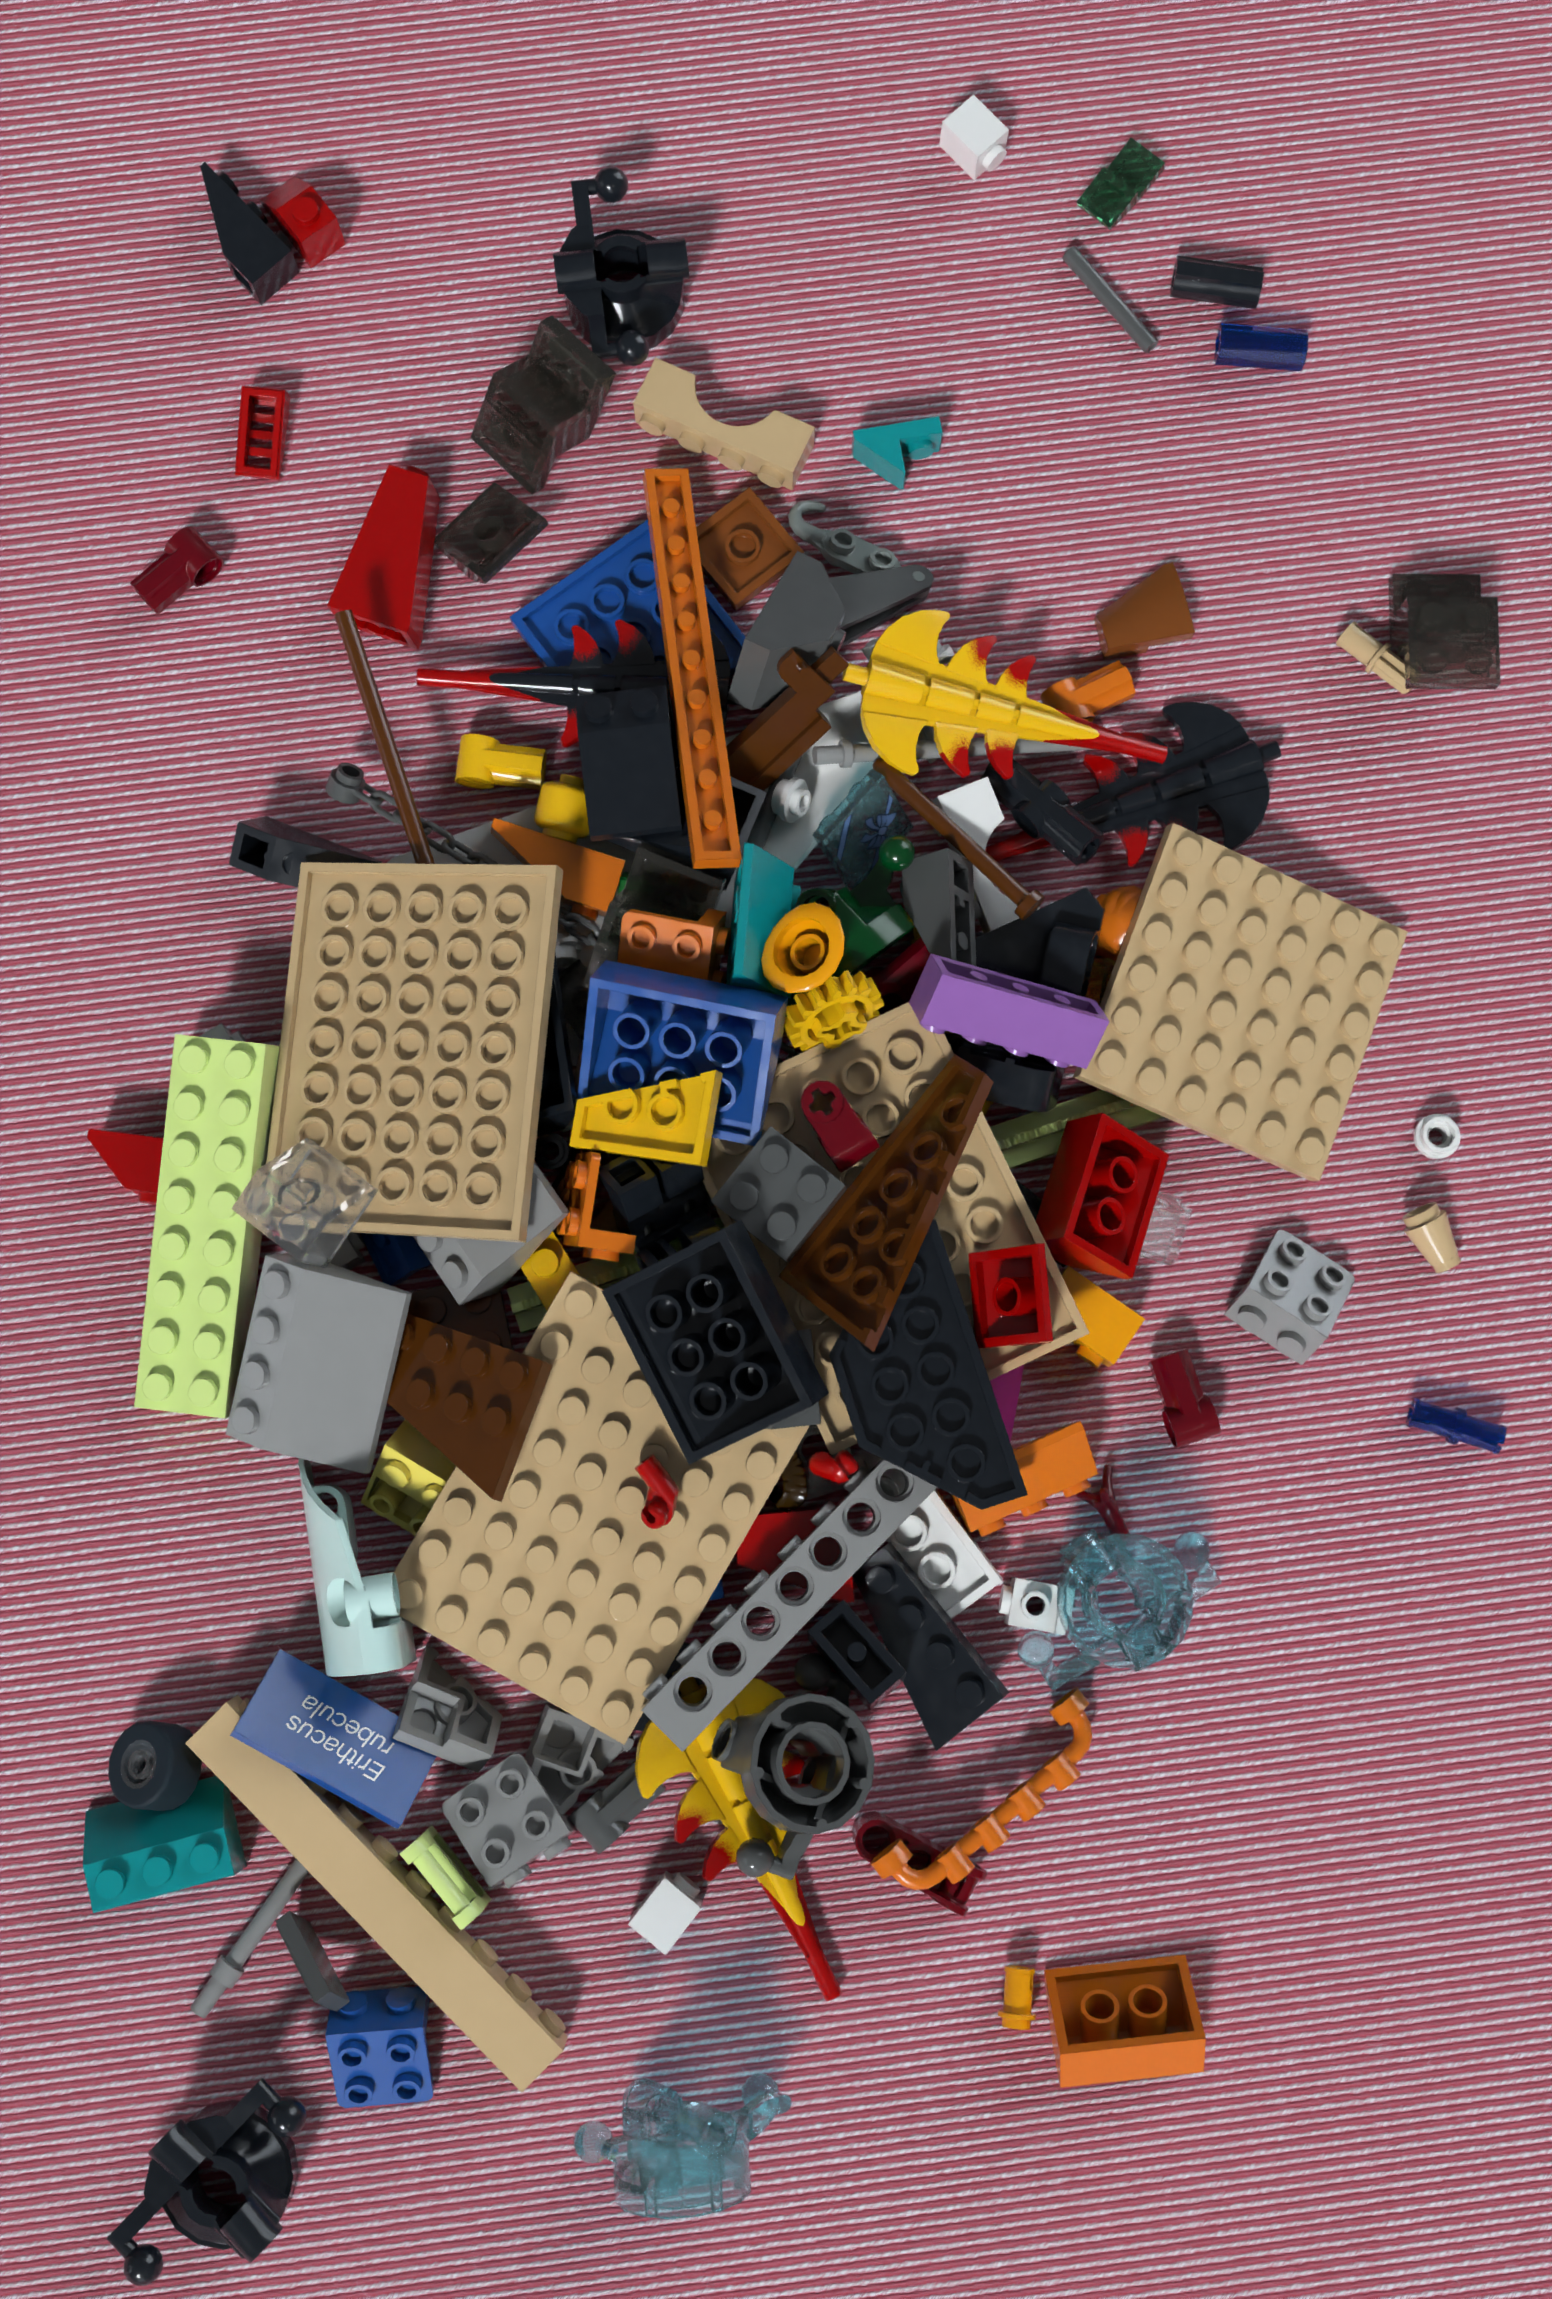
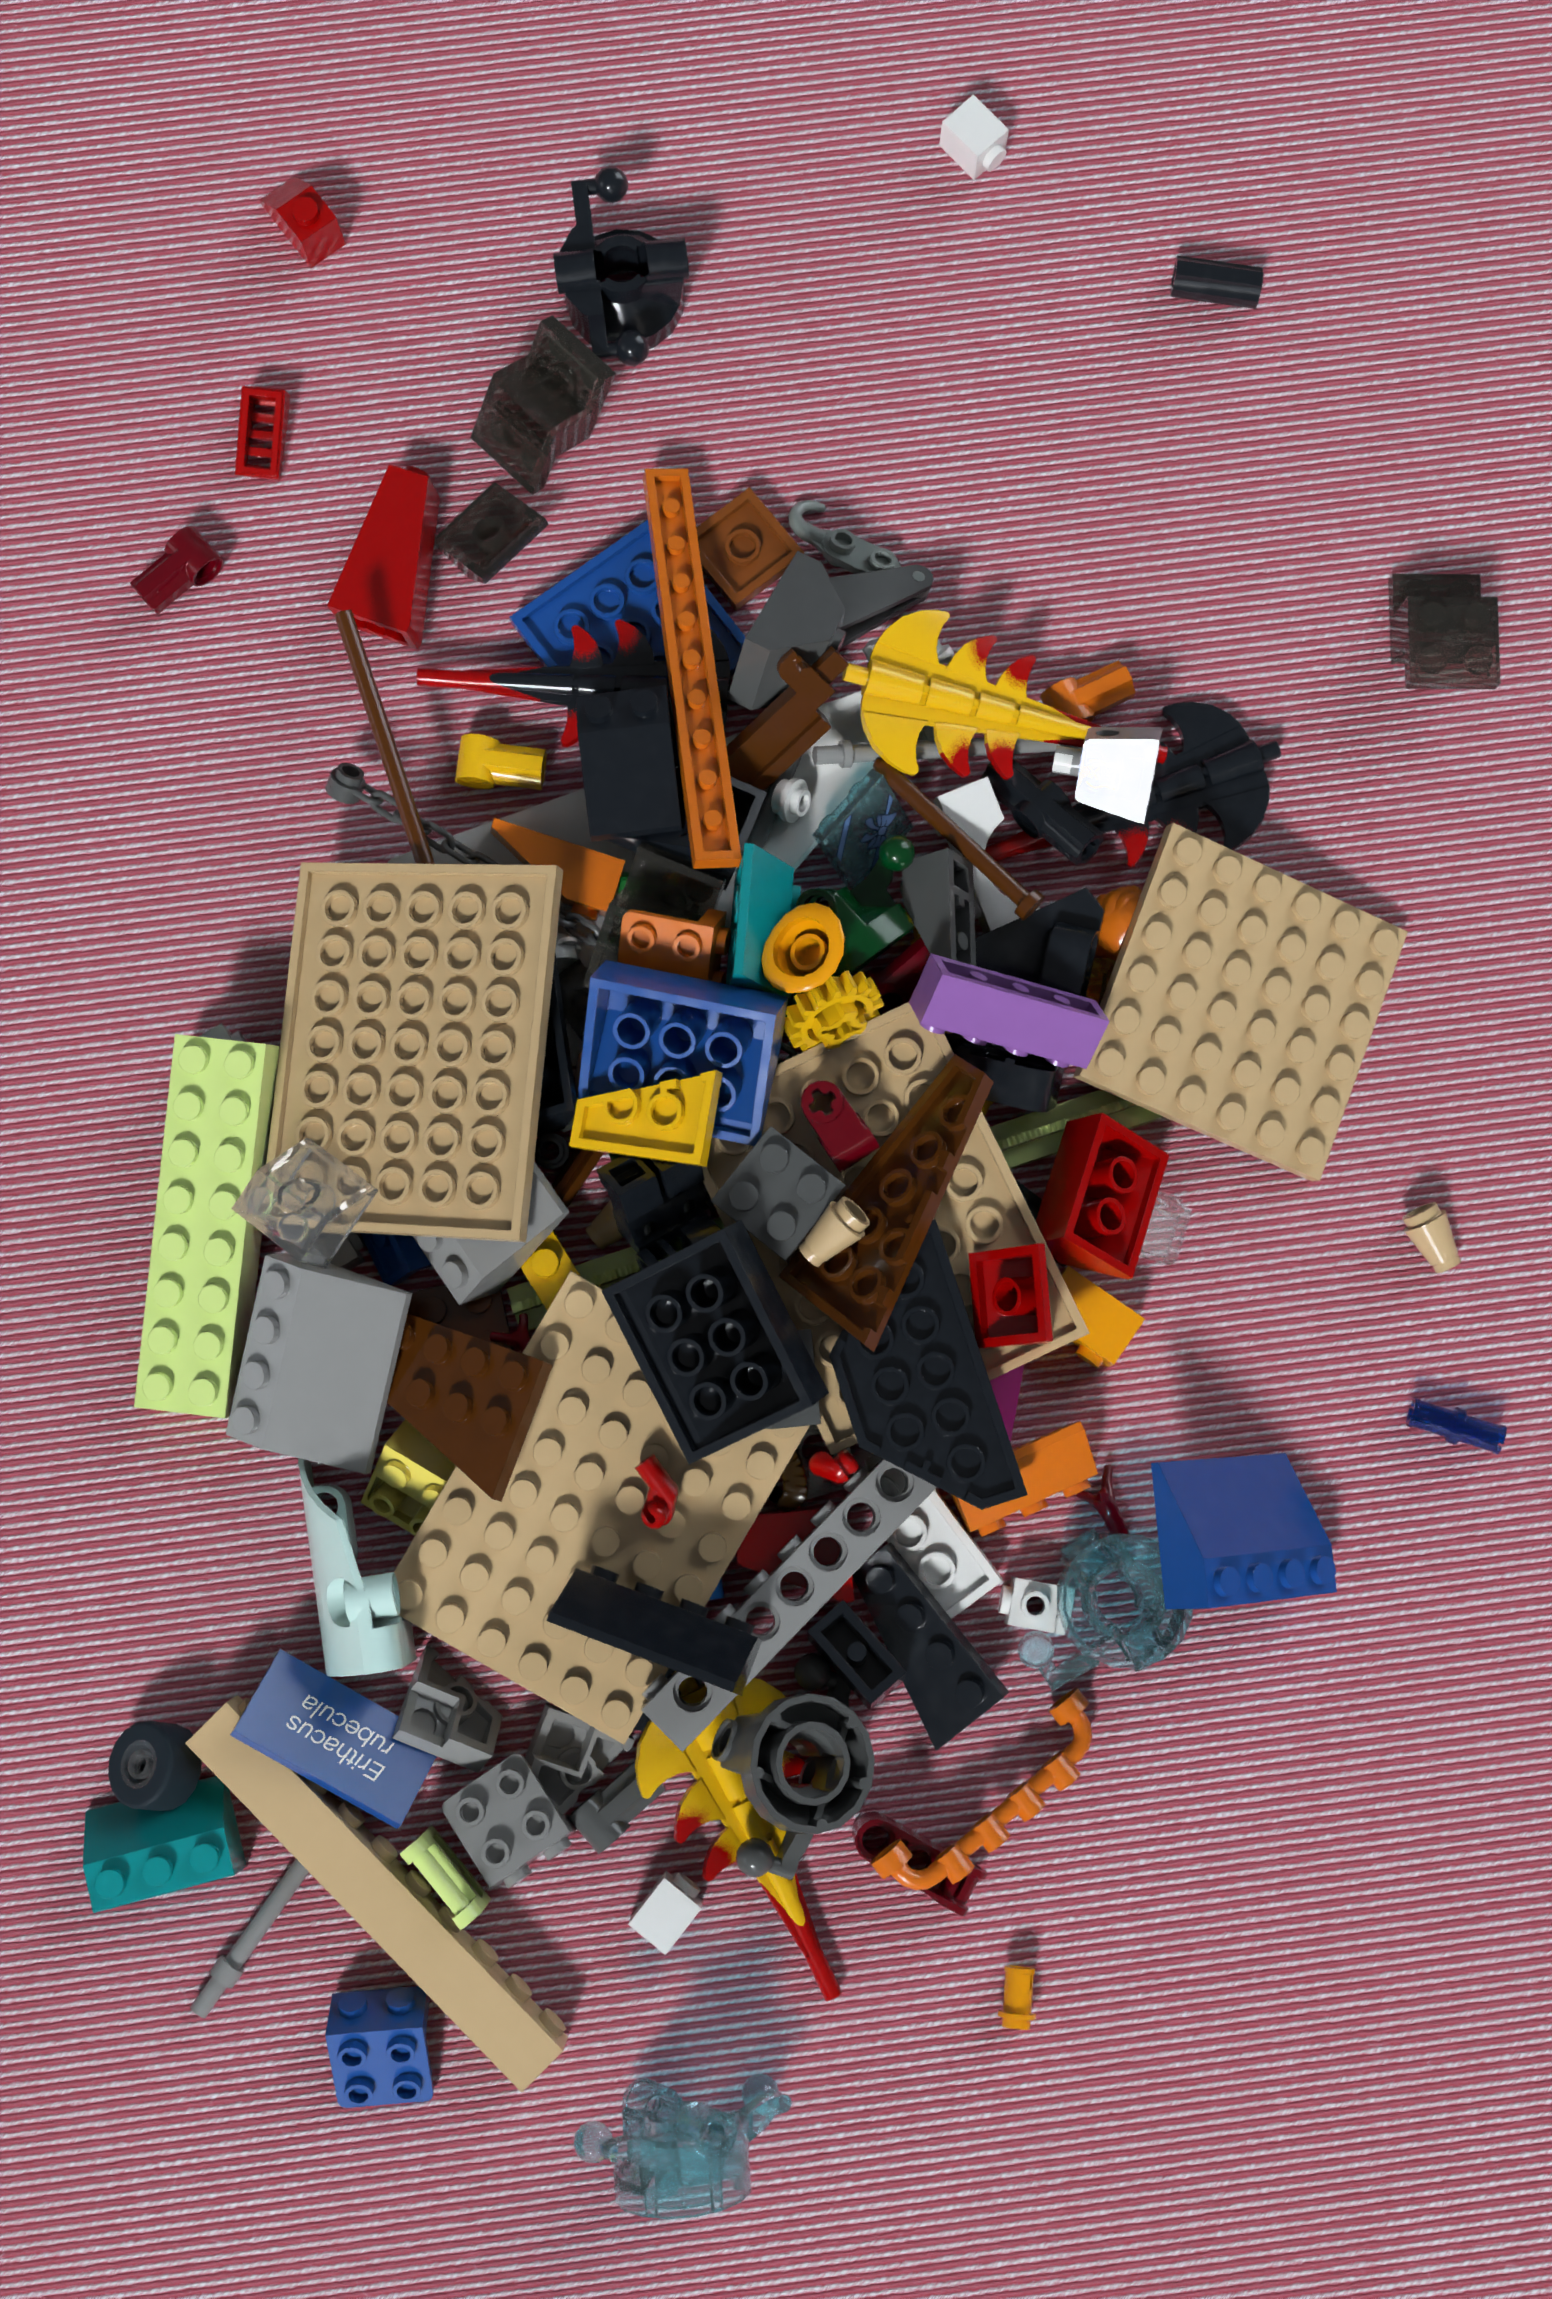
(132, 1160): red slope -> none
(244, 2143): black piece -> none
(253, 252): black slope -> none
(277, 849): black slope -> none
(312, 1961): dark grey tile -> none
(517, 1339): none -> dark red bar
(563, 809): yellow head -> none
(582, 1179): orange bracket -> none
(657, 1630): none -> black slope
(770, 448): tan arch -> none
(834, 1231): none -> tan cone
(886, 445): teal slope -> none
(1110, 299): dark grey piece -> none
(1113, 769): none -> torso
(1121, 184): clear green slope -> none
(1124, 2021): orange slope -> none
(1145, 616): dark orange slope -> none
(1186, 1410): dark red piece -> none
(1238, 1533): none -> blue slope
(1261, 347): clear blue axle -> none
(1292, 1297): light grey bracket -> none
(1374, 656): tan axle -> none
(1449, 1131): white plate -> none

